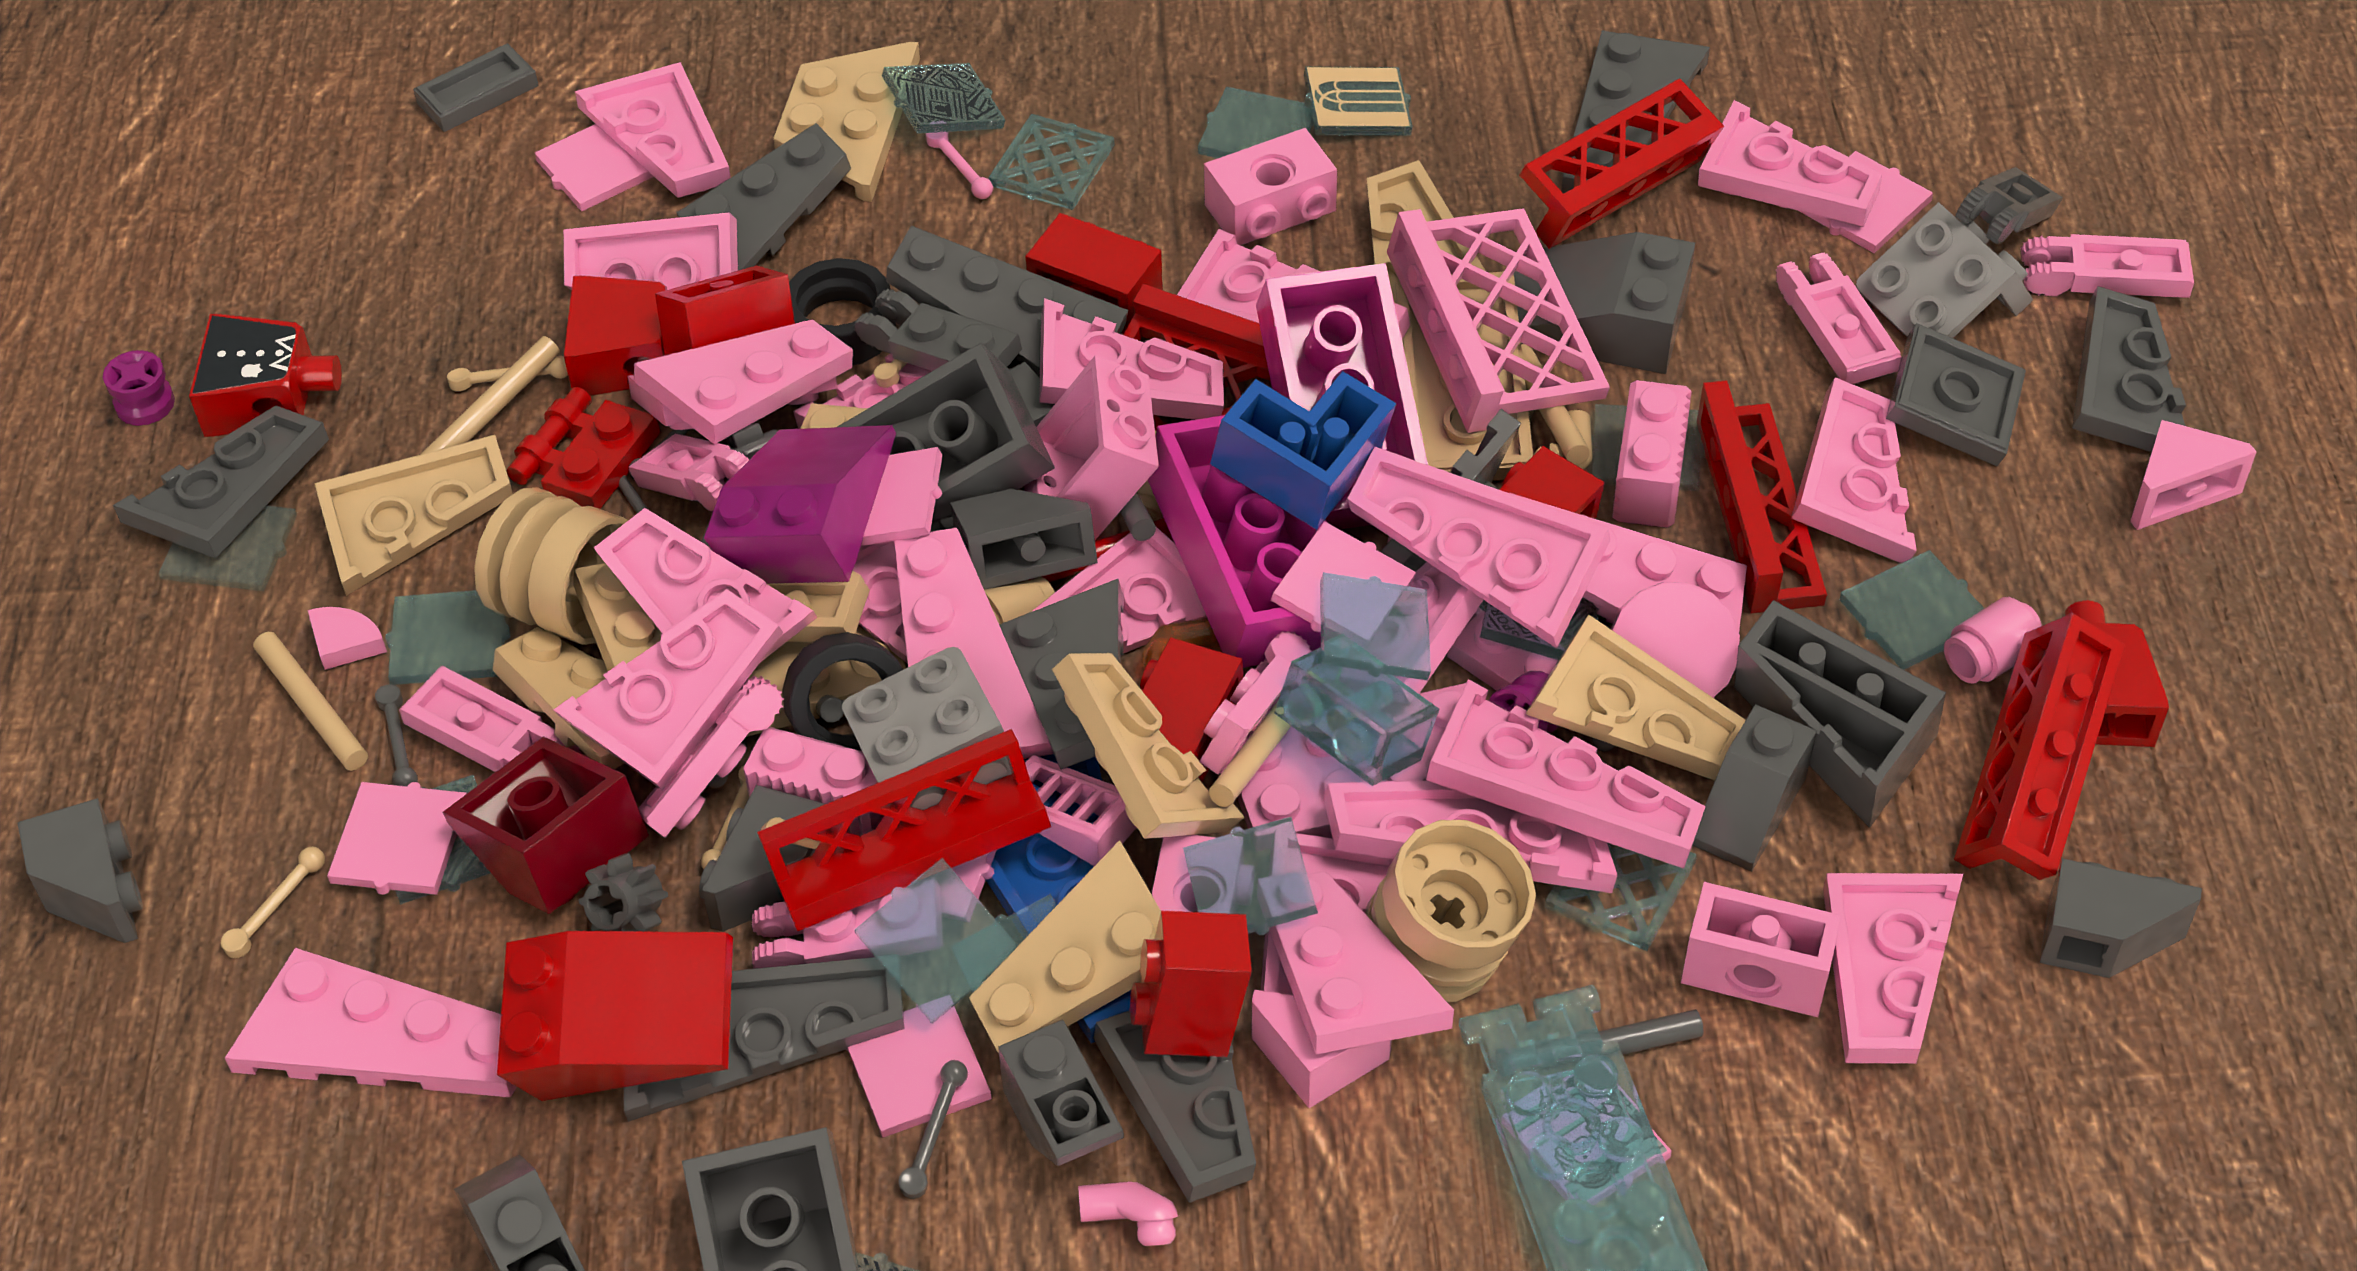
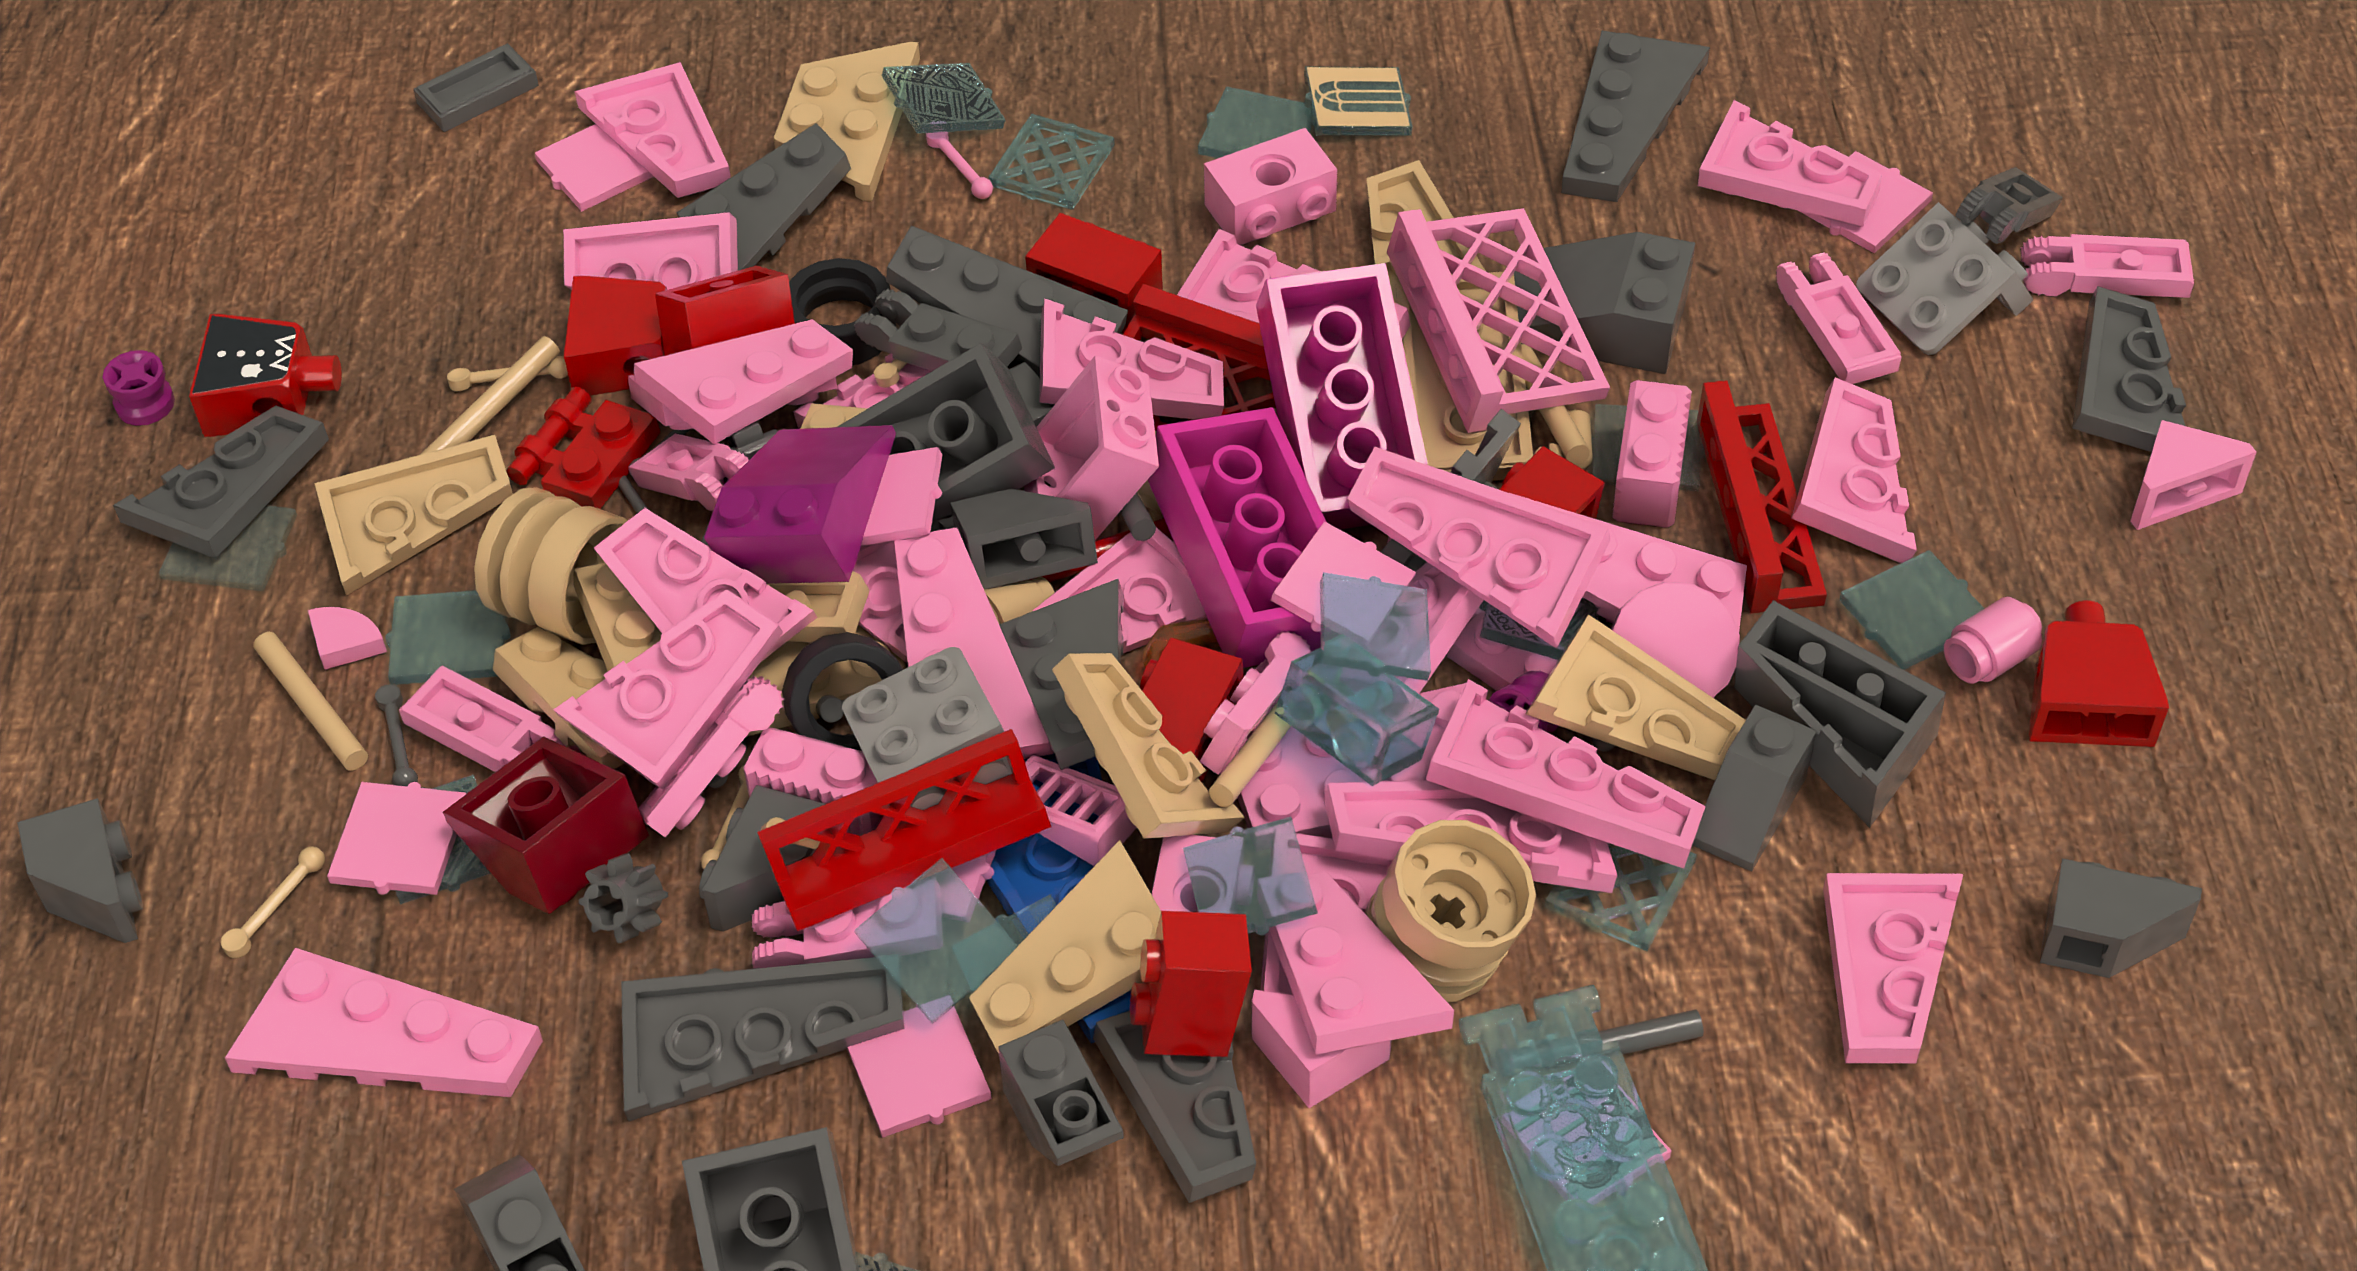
(613, 1009): red slope -> none
(913, 1180): dark grey hinge -> none
(1131, 1202): bright pink arm -> none
(1302, 455): blue brick -> none
(1628, 177): red fence -> none
(1761, 949): bright pink brick -> none
(1956, 394): dark grey plate -> none
(2043, 749): red fence -> none

